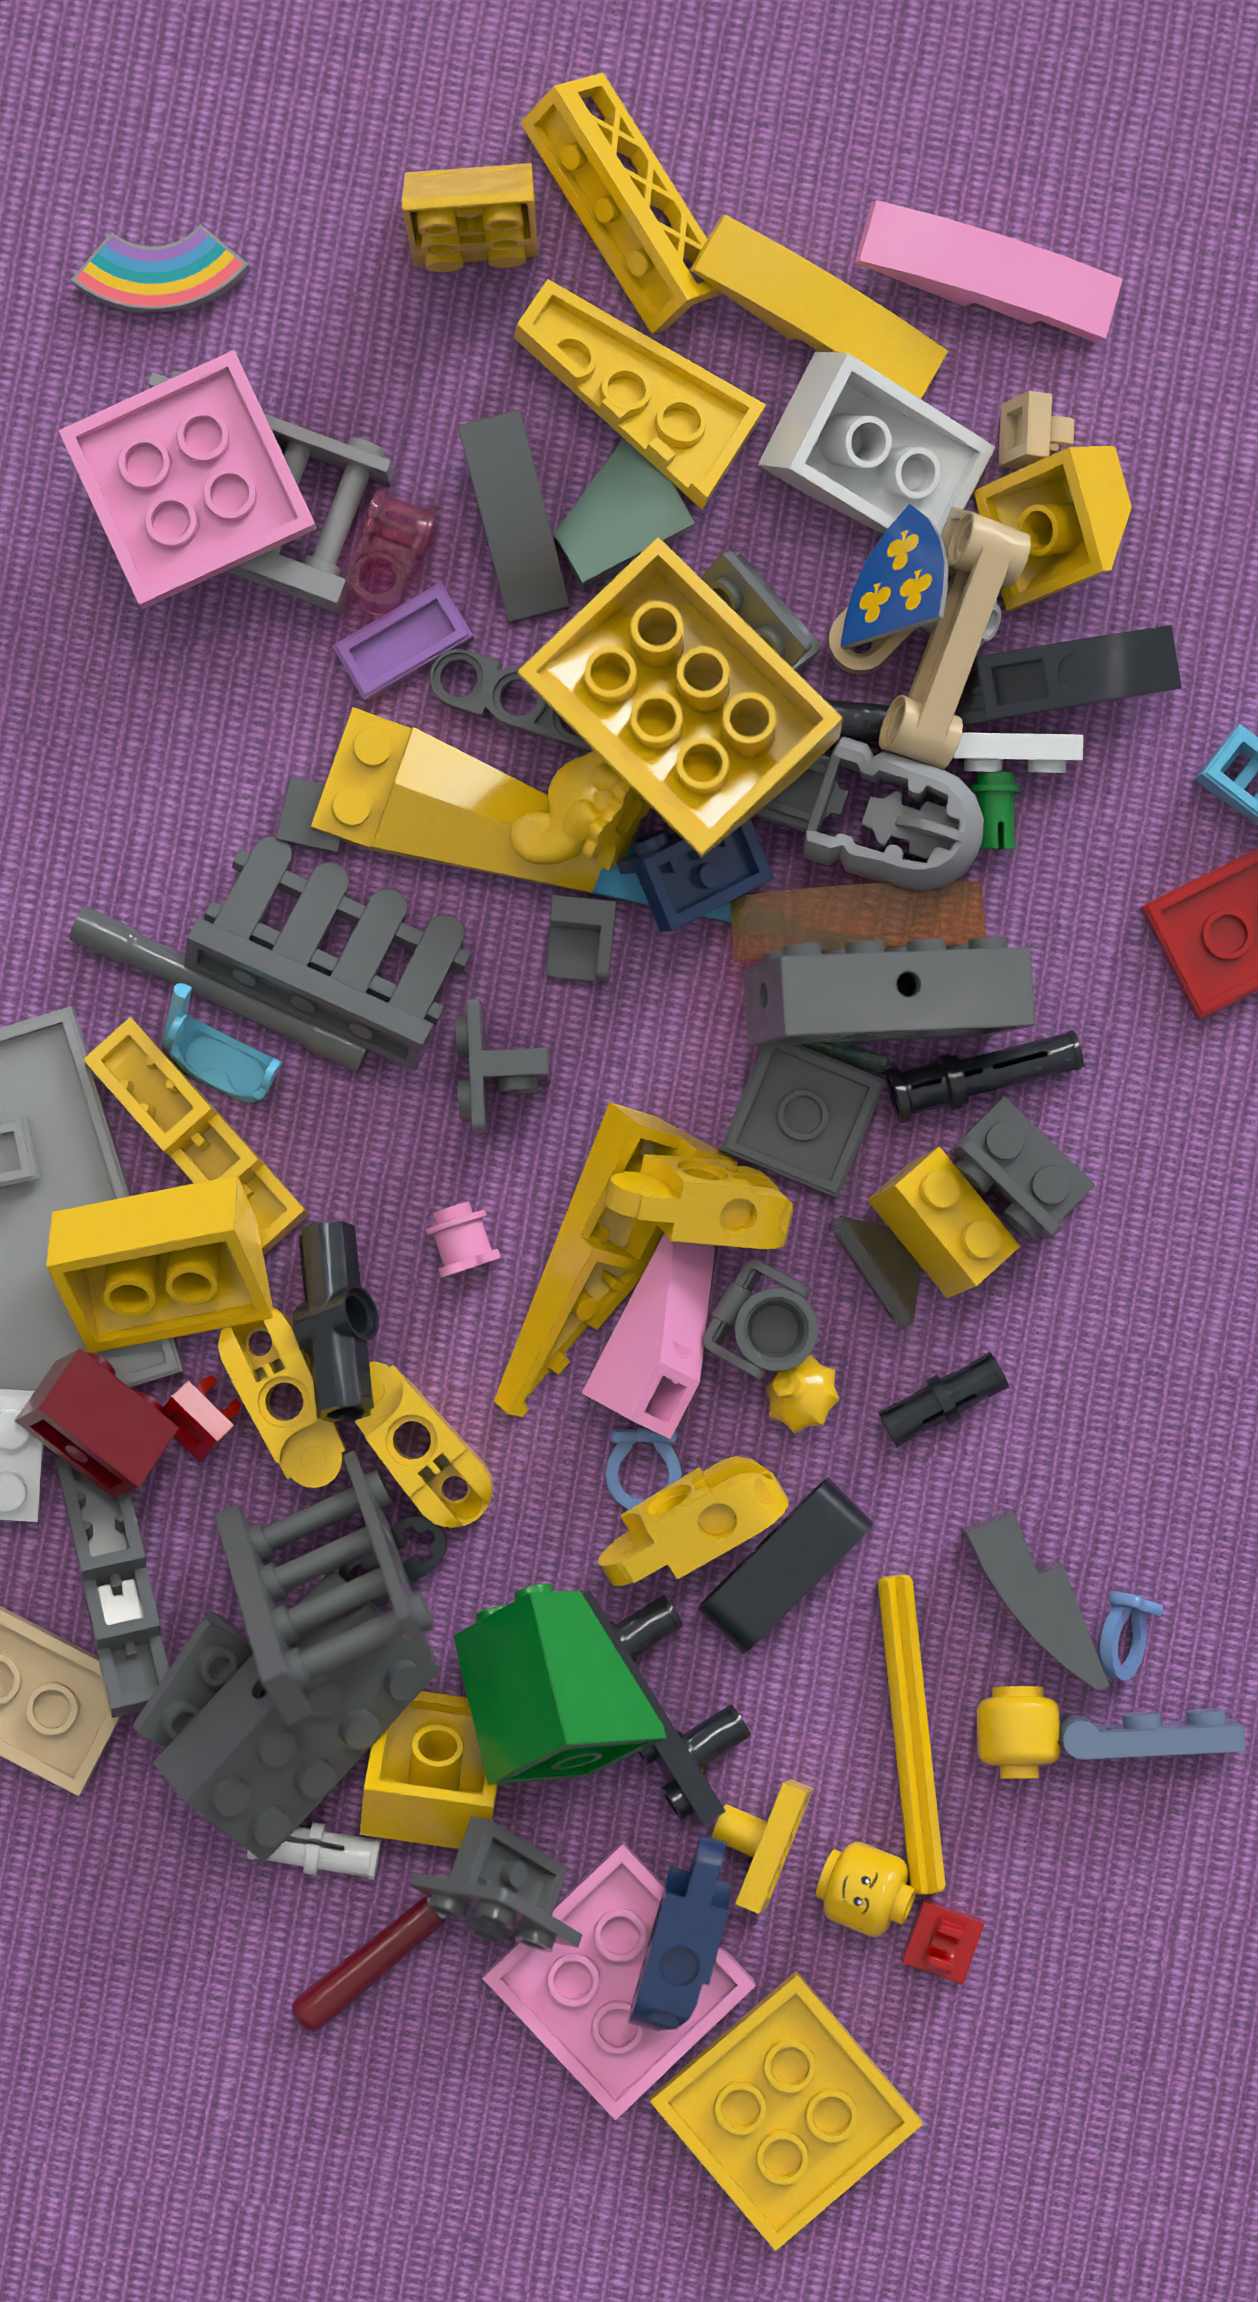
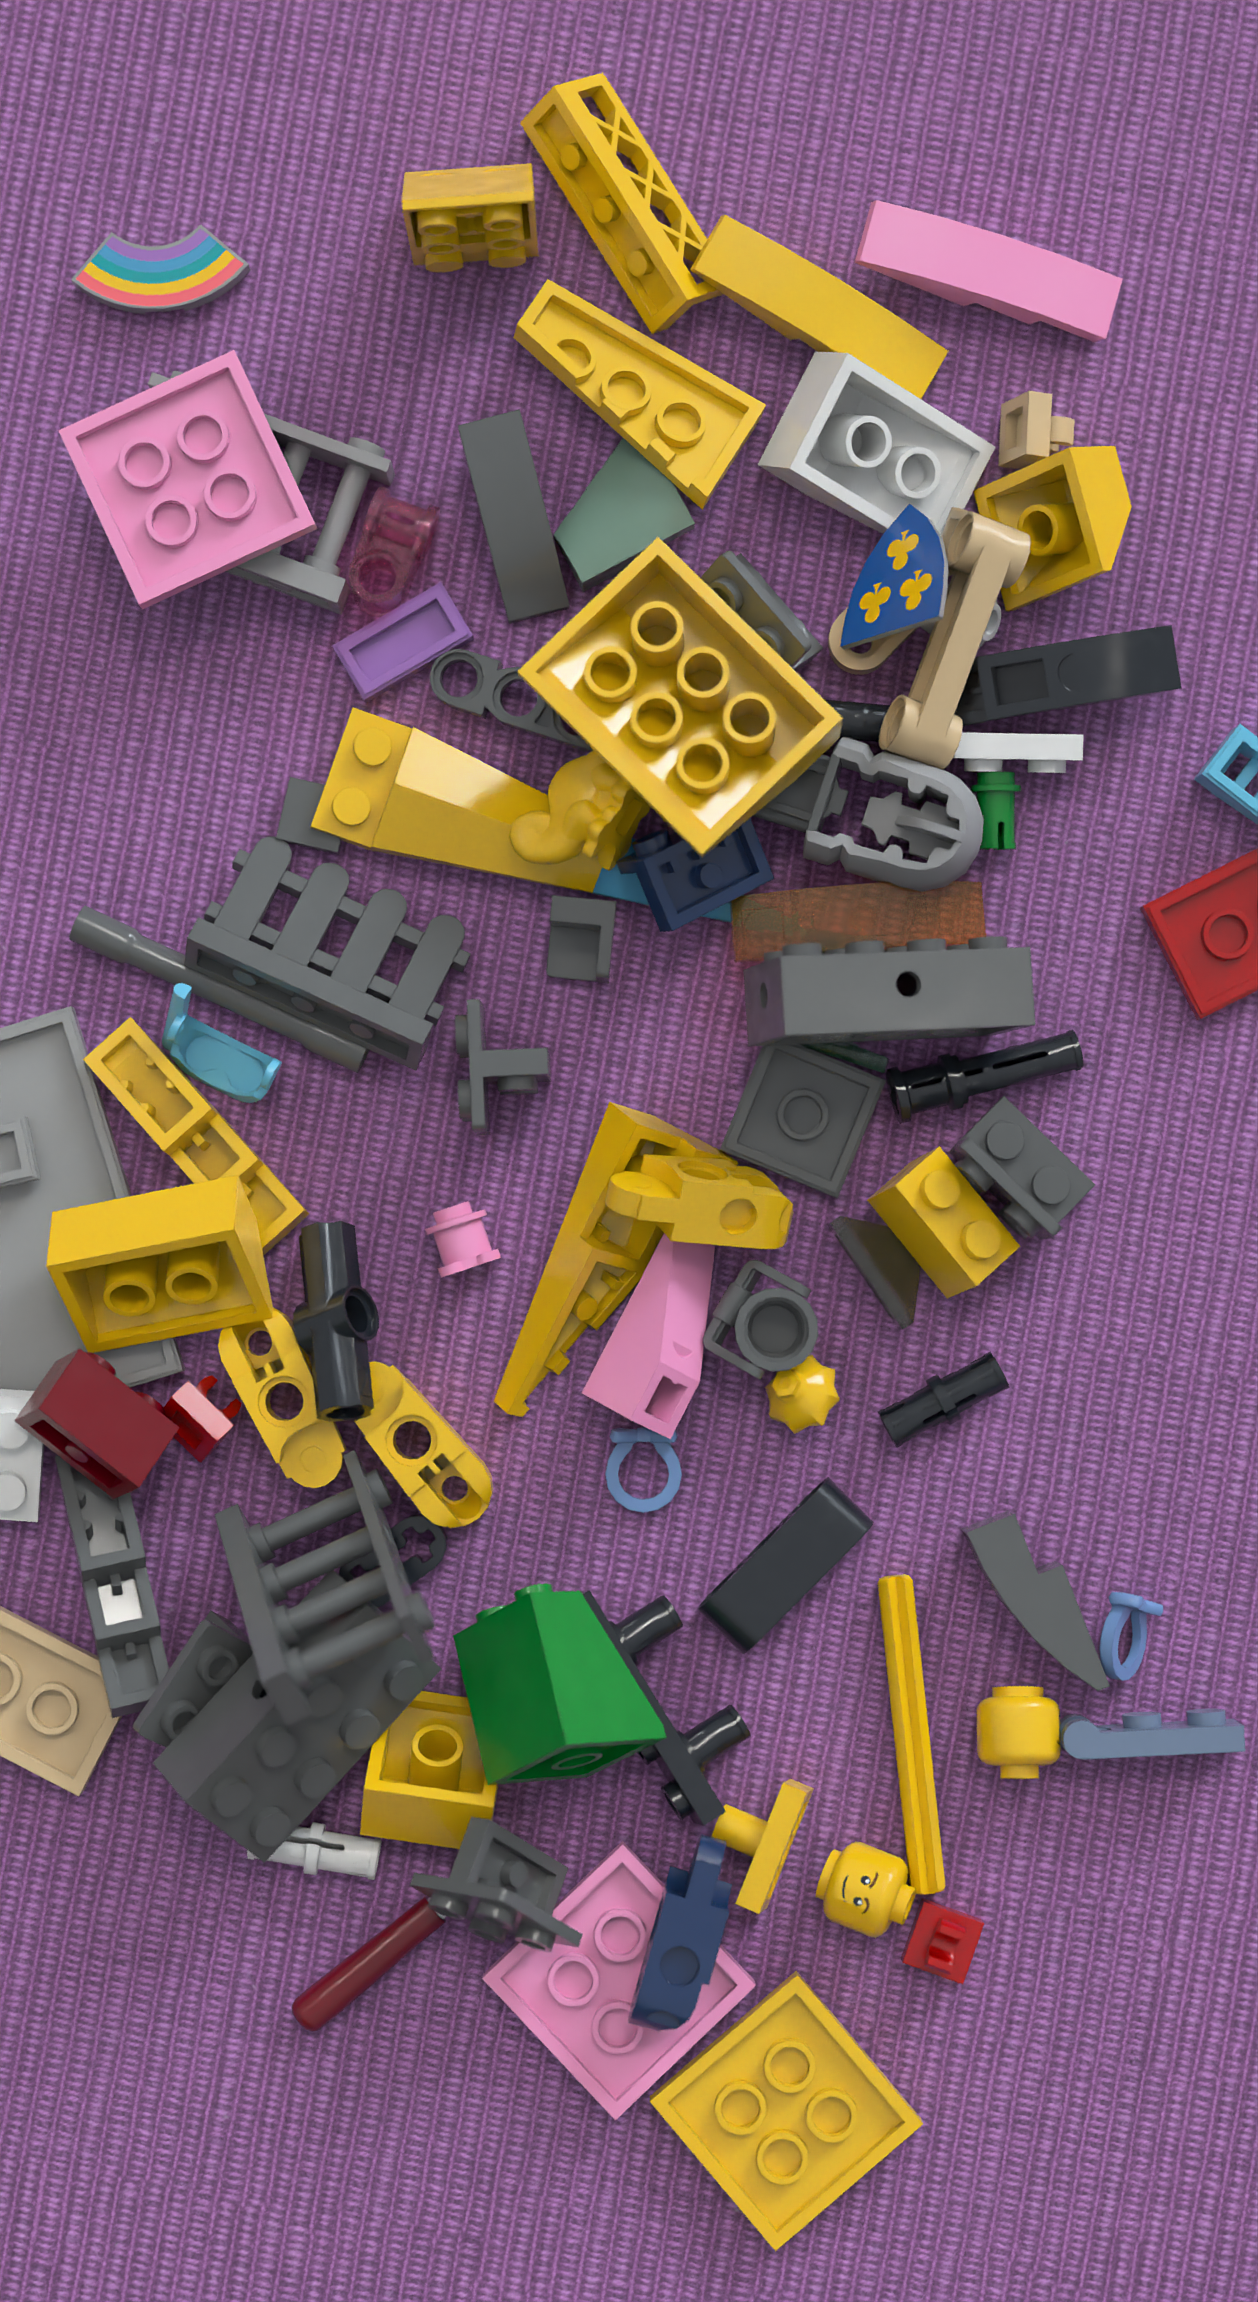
(695, 1520): yellow piece -> none

